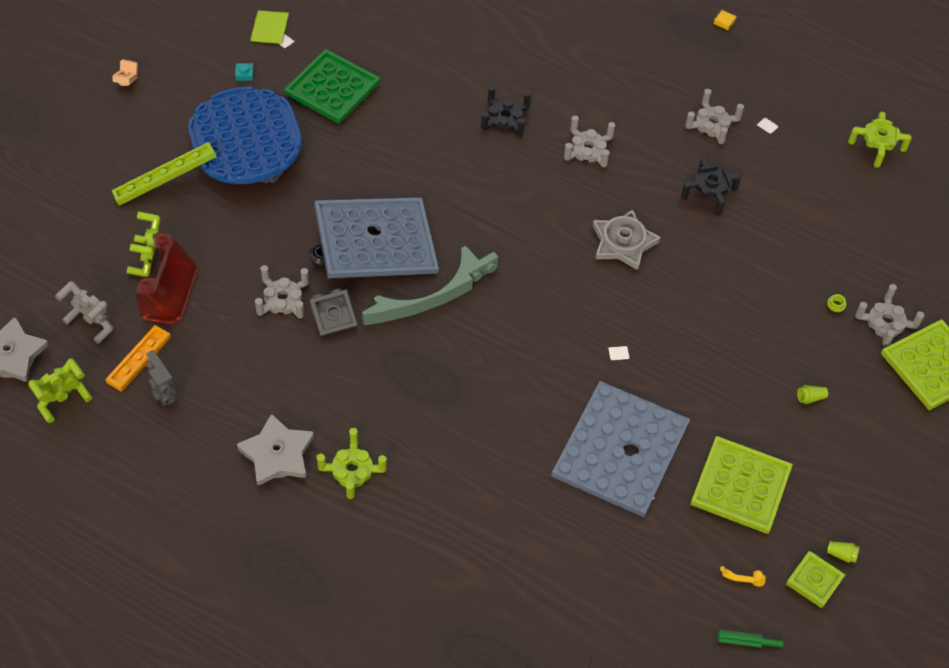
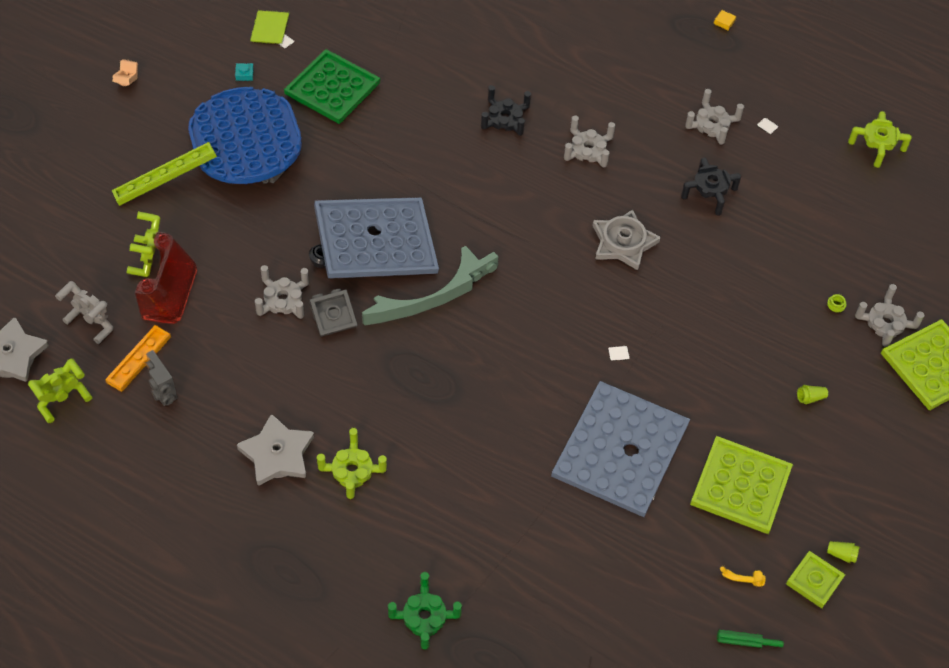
(421, 602): none -> green plate

